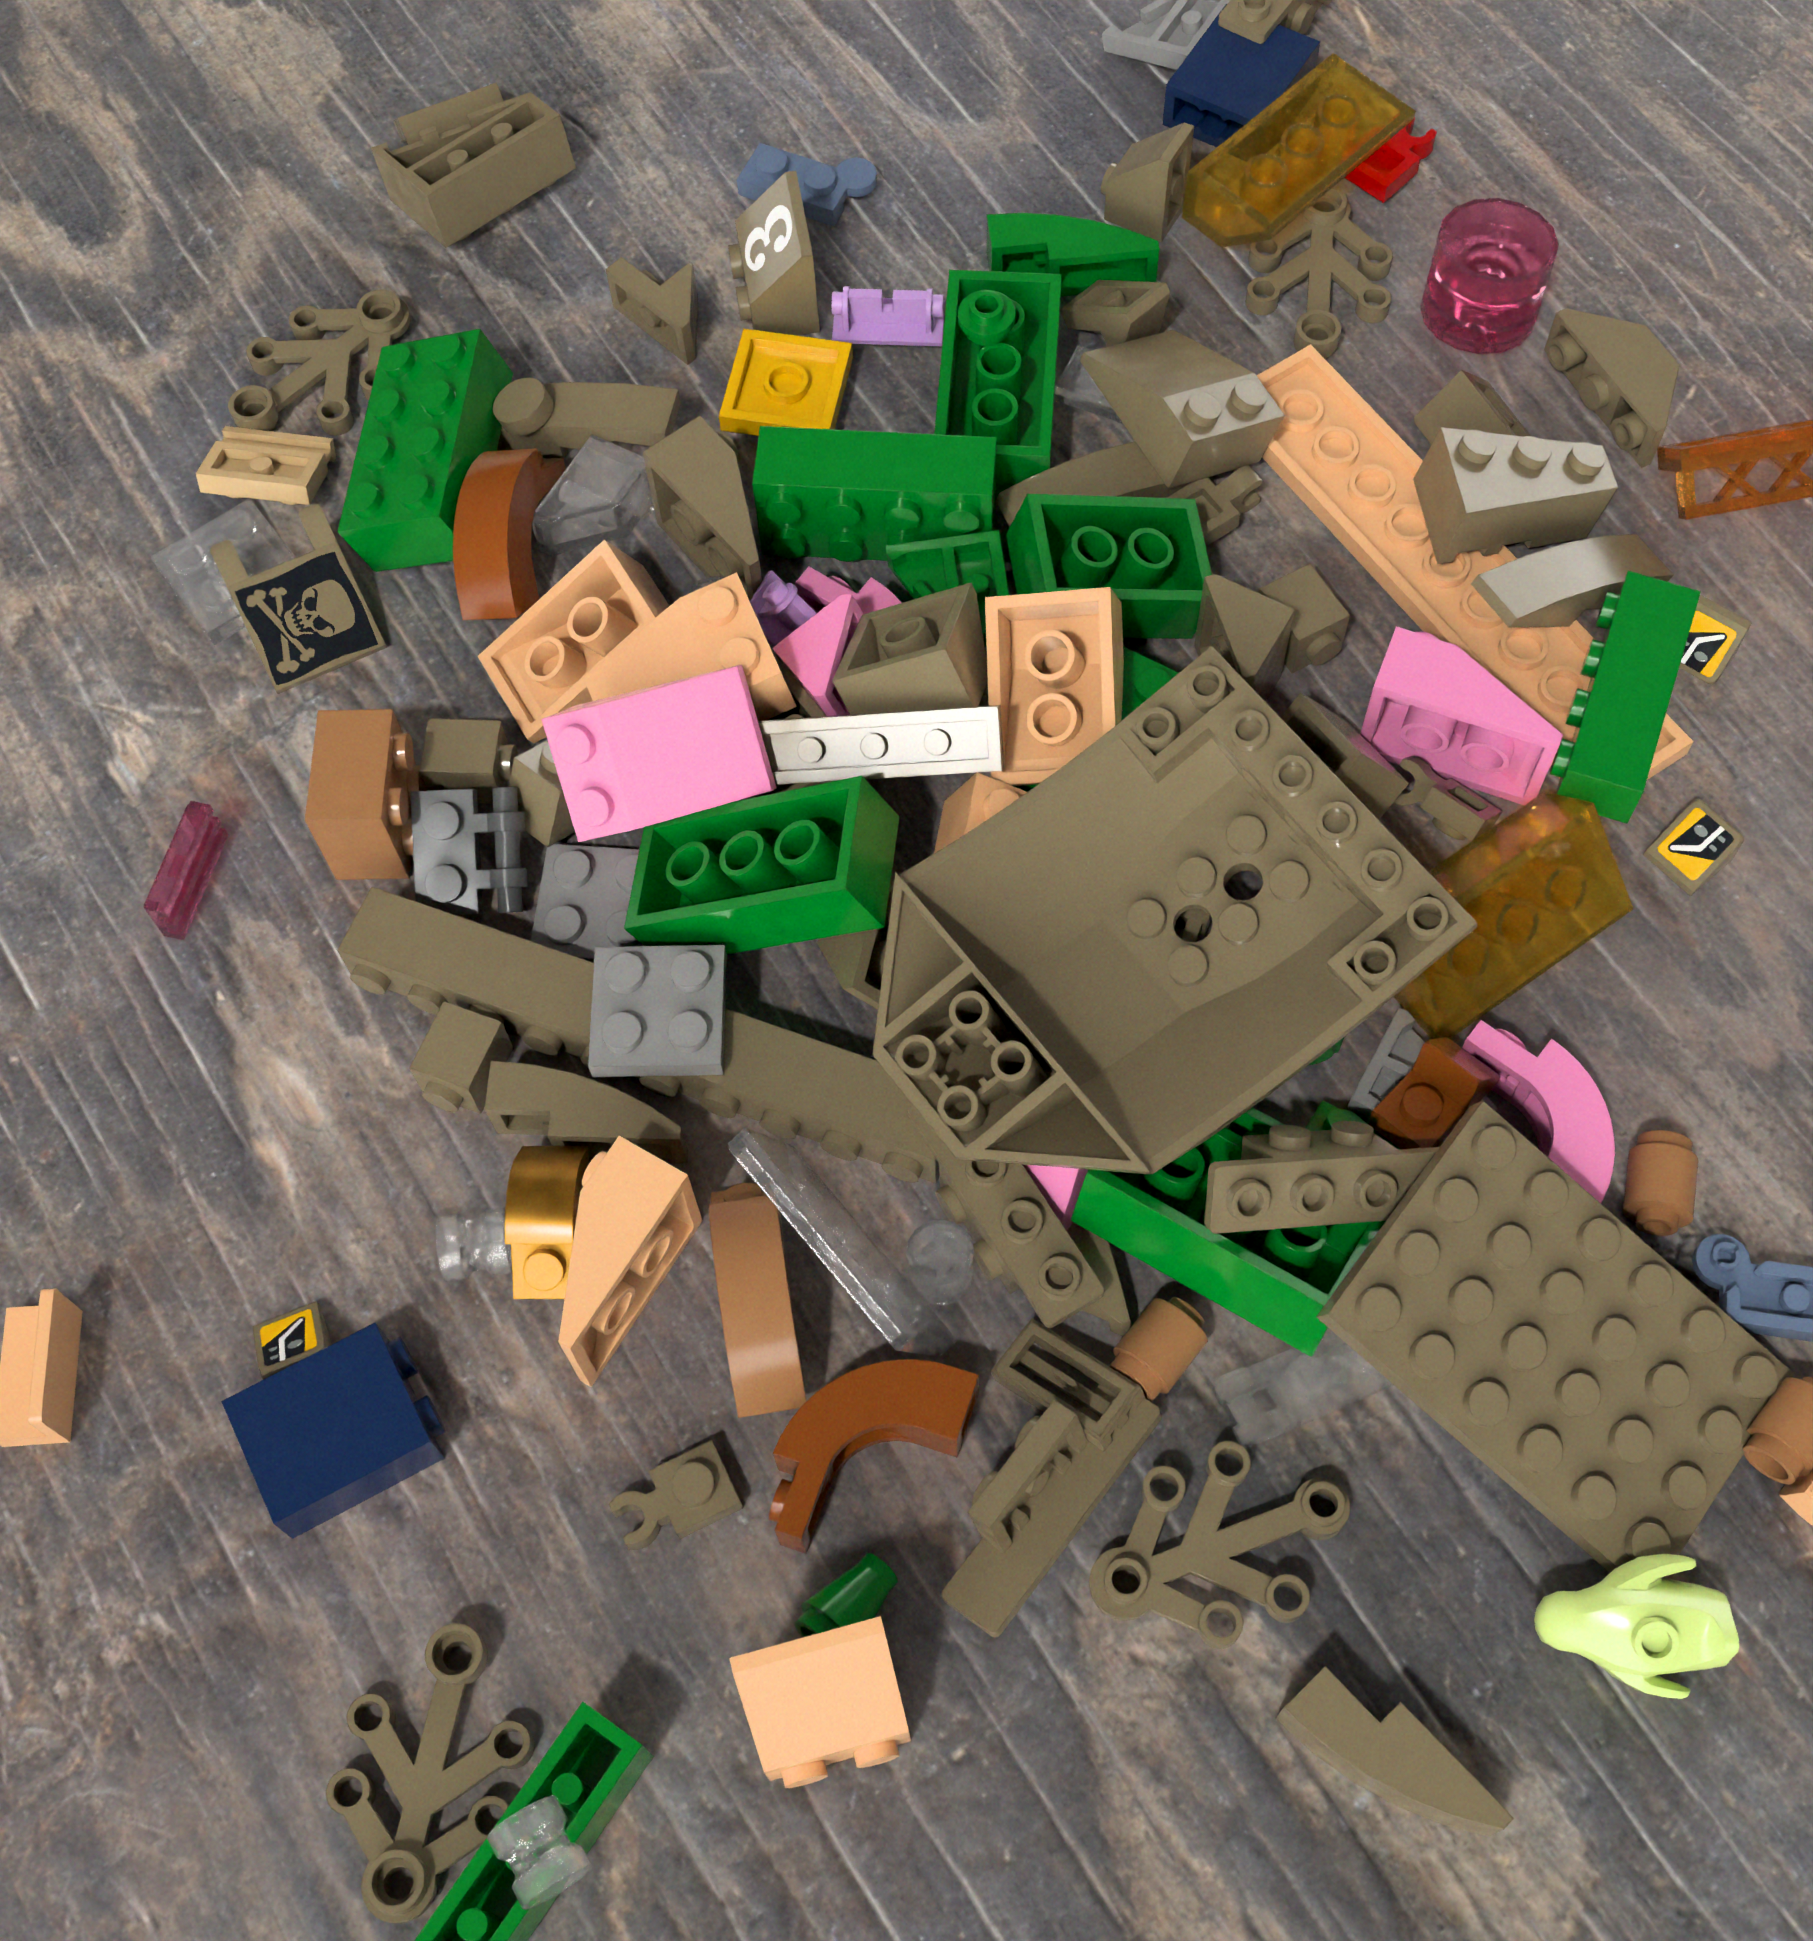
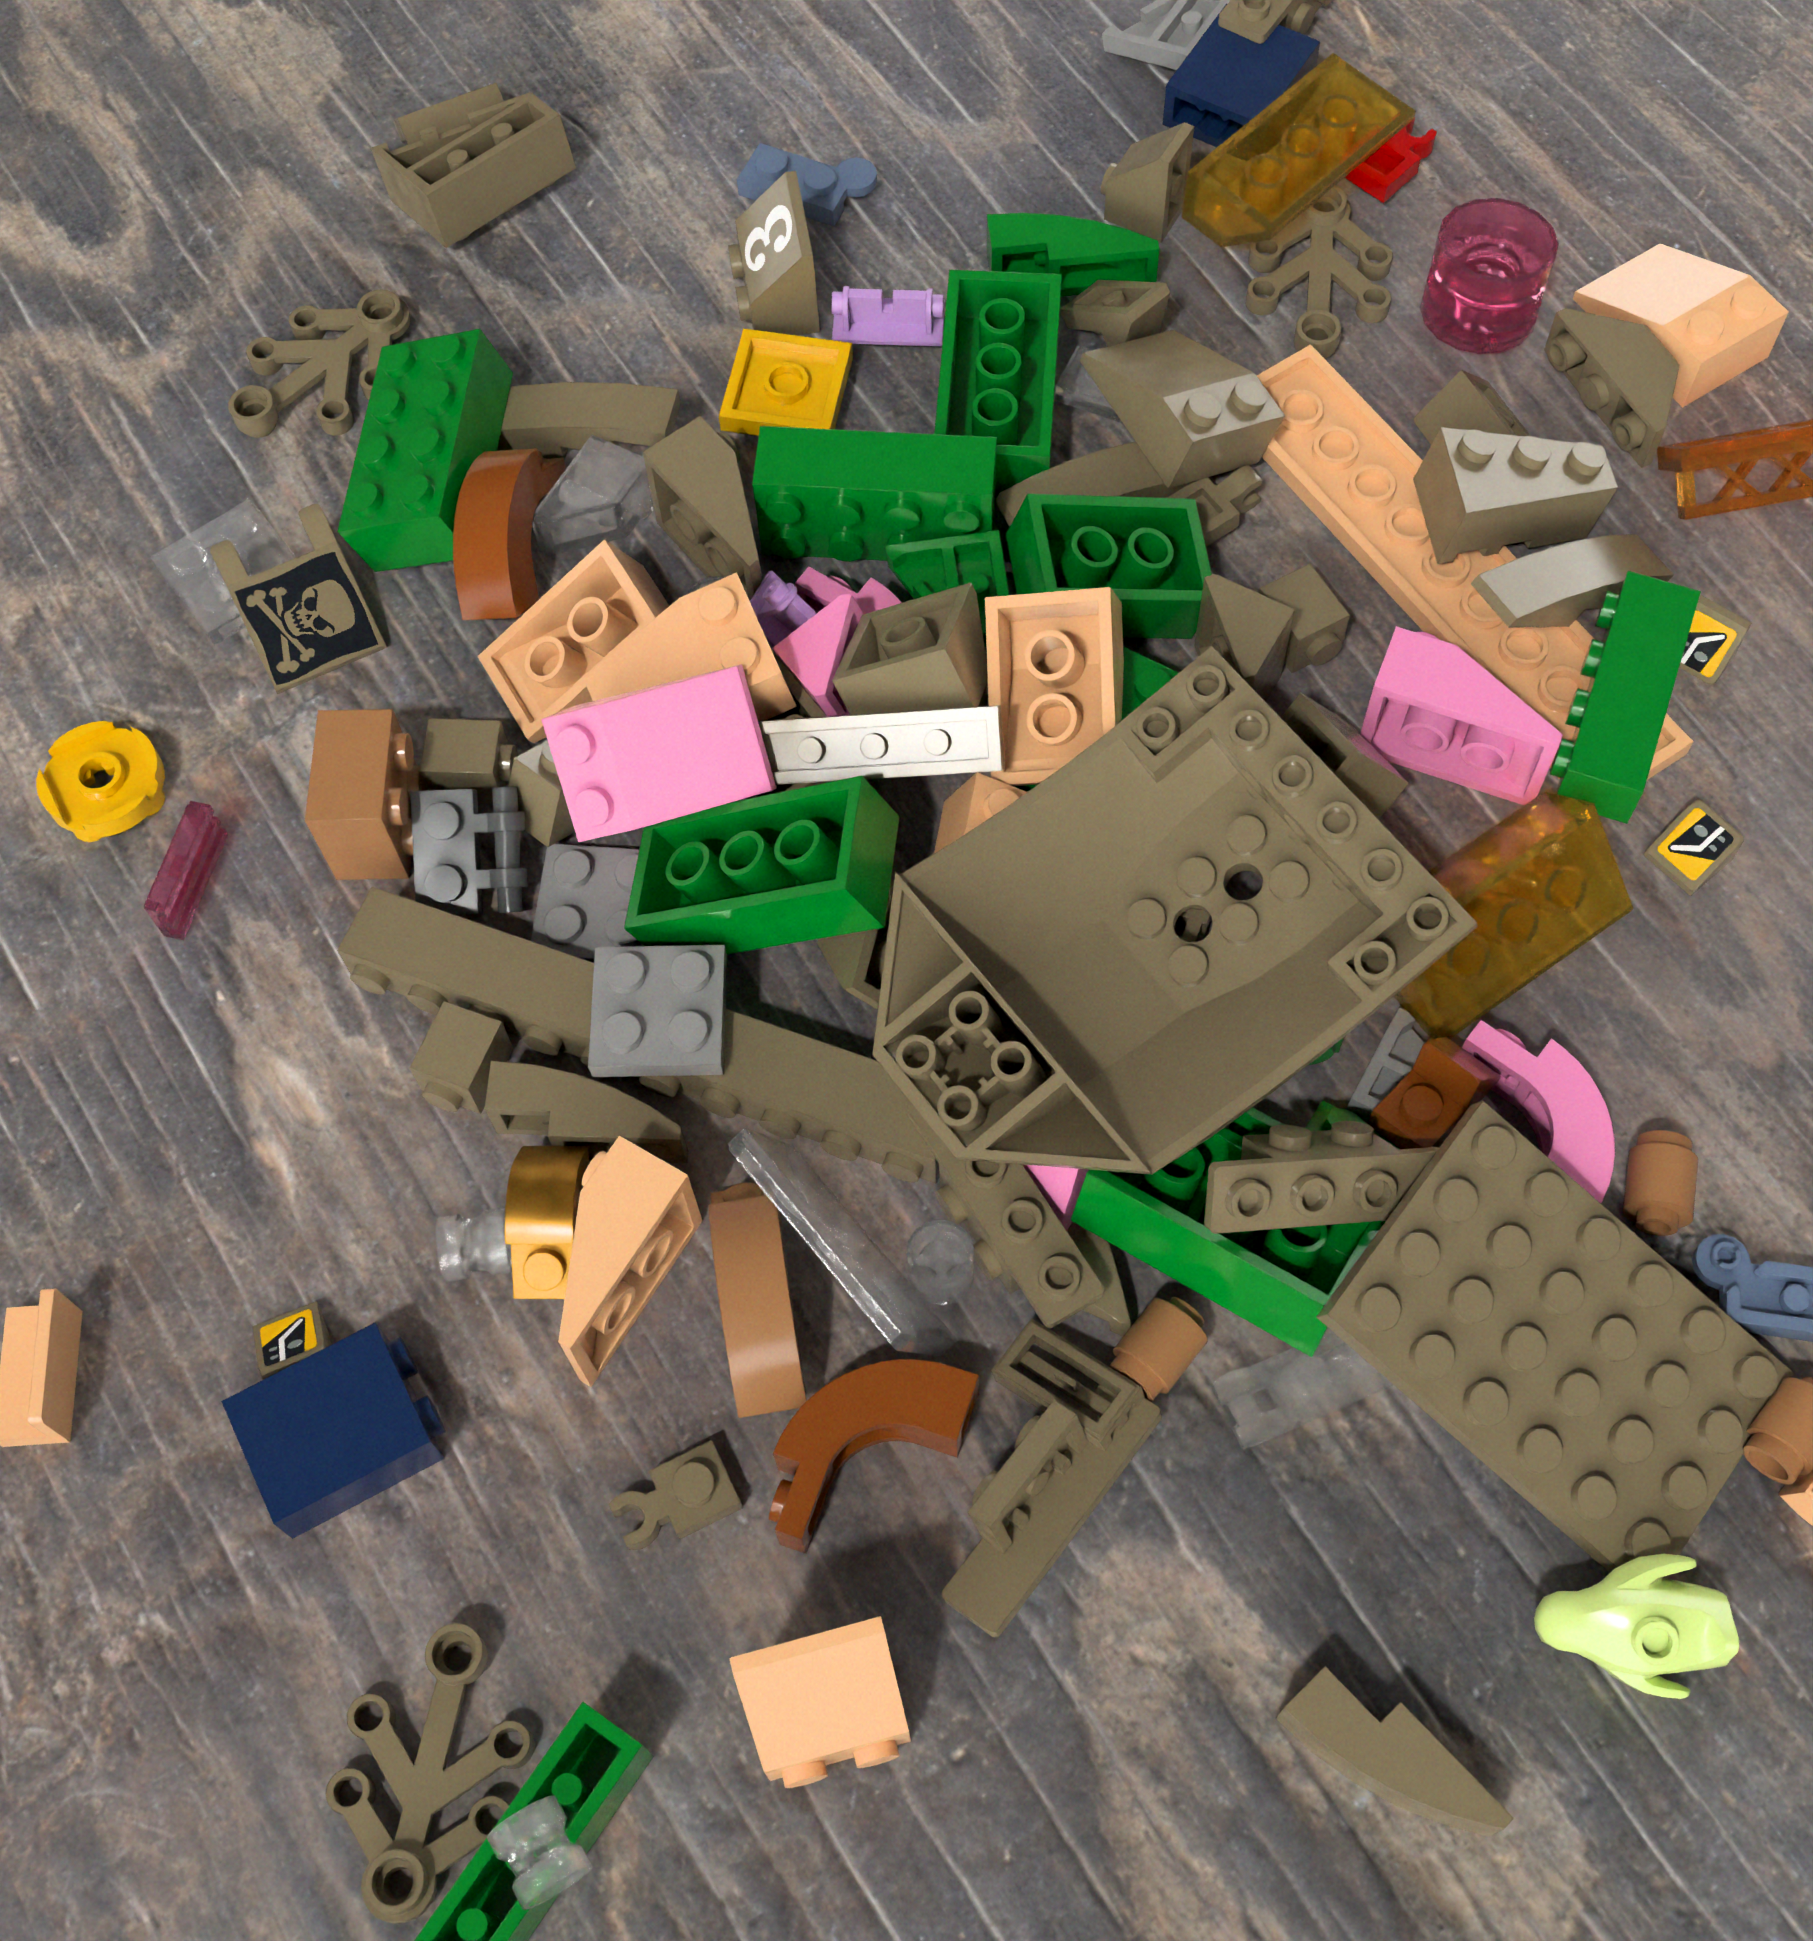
(117, 806): none -> yellow plate
(266, 465): tan plate -> none
(523, 406): dark tan tile -> none
(662, 311): dark tan slope -> none
(849, 1598): green cone -> none
(986, 317): green plate -> none
(1210, 1552): dark tan plant -> none
(1454, 807): dark tan plate -> none
(1699, 310): none -> light nougat slope

